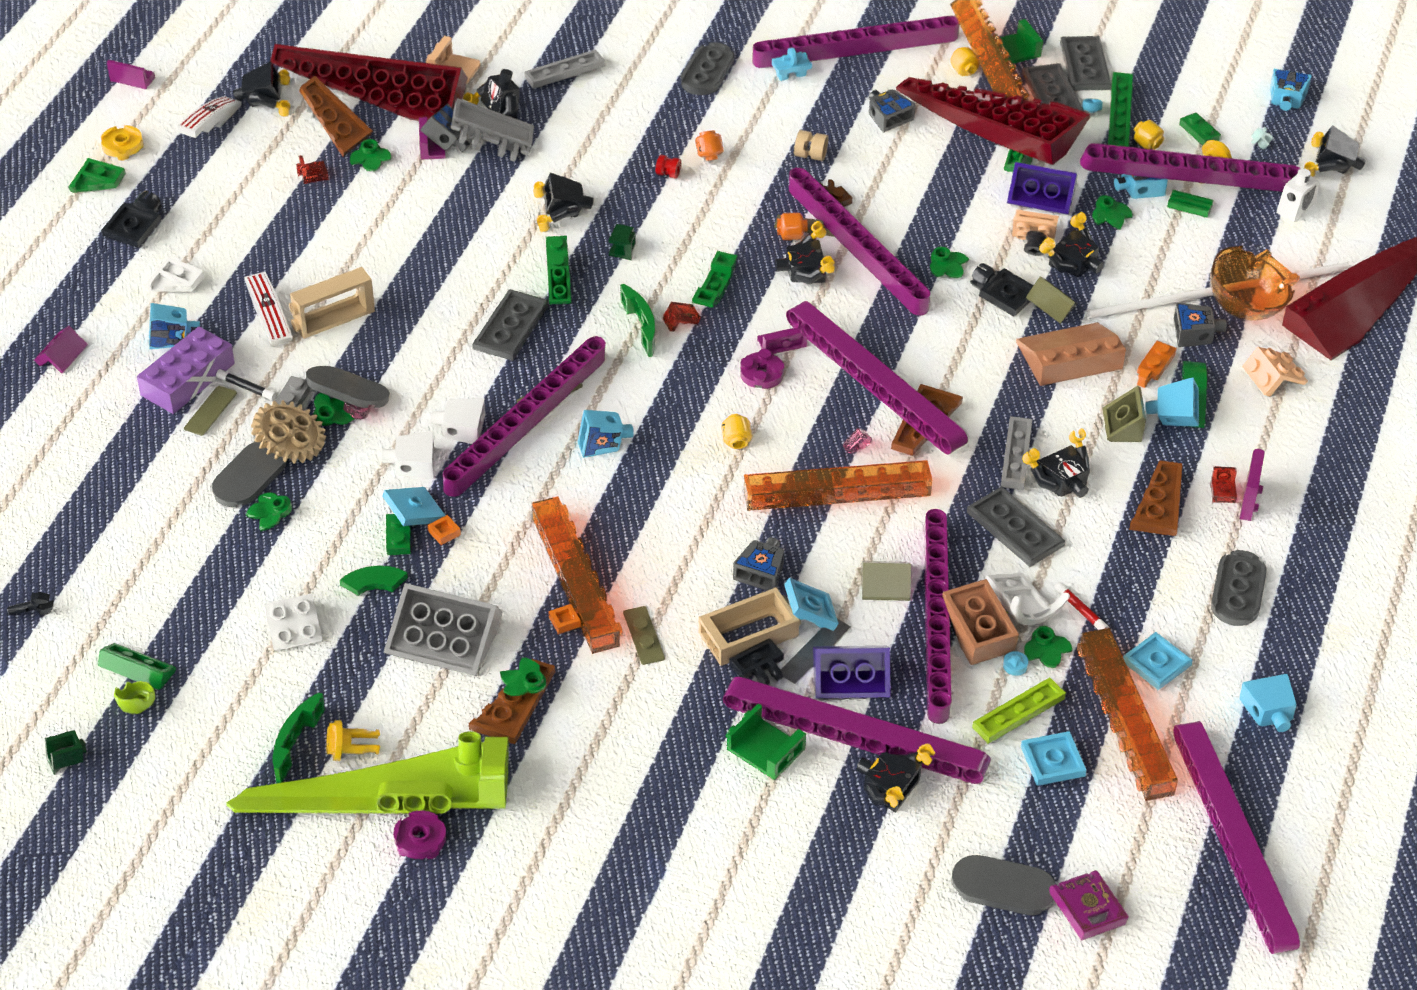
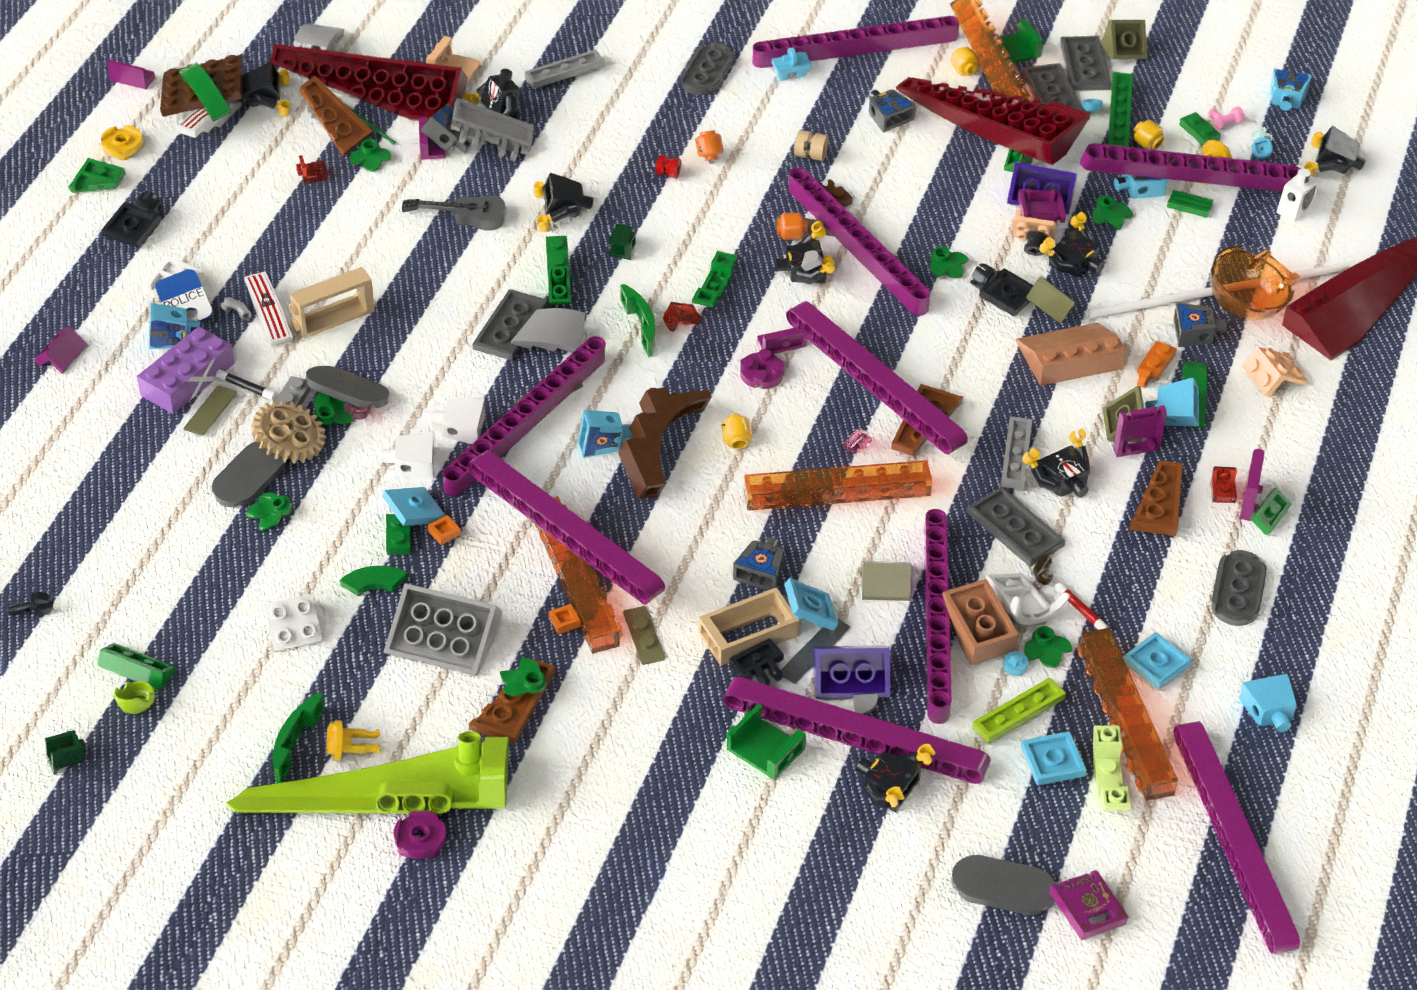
(179, 97): none -> reddish brown plate
(186, 292): none -> piece
(206, 91): none -> green slope
(237, 305): none -> light grey arm
(317, 36): none -> light grey slope
(373, 127): none -> green piece
(481, 212): none -> dark grey piece
(552, 330): none -> light grey slope
(567, 527): none -> magenta beam
(642, 452): none -> reddish brown arch
(811, 260): none -> light grey tile
(865, 703): none -> light grey tile
(1040, 570): none -> dark brown arm
(1050, 207): none -> magenta container
(1107, 768): none -> yellowish green slope
(1125, 40): none -> olive slope
(1136, 425): none -> magenta container
(1236, 115): none -> bright pink piece
(1262, 148): none -> medium azure tile
(1271, 511): none -> green plate

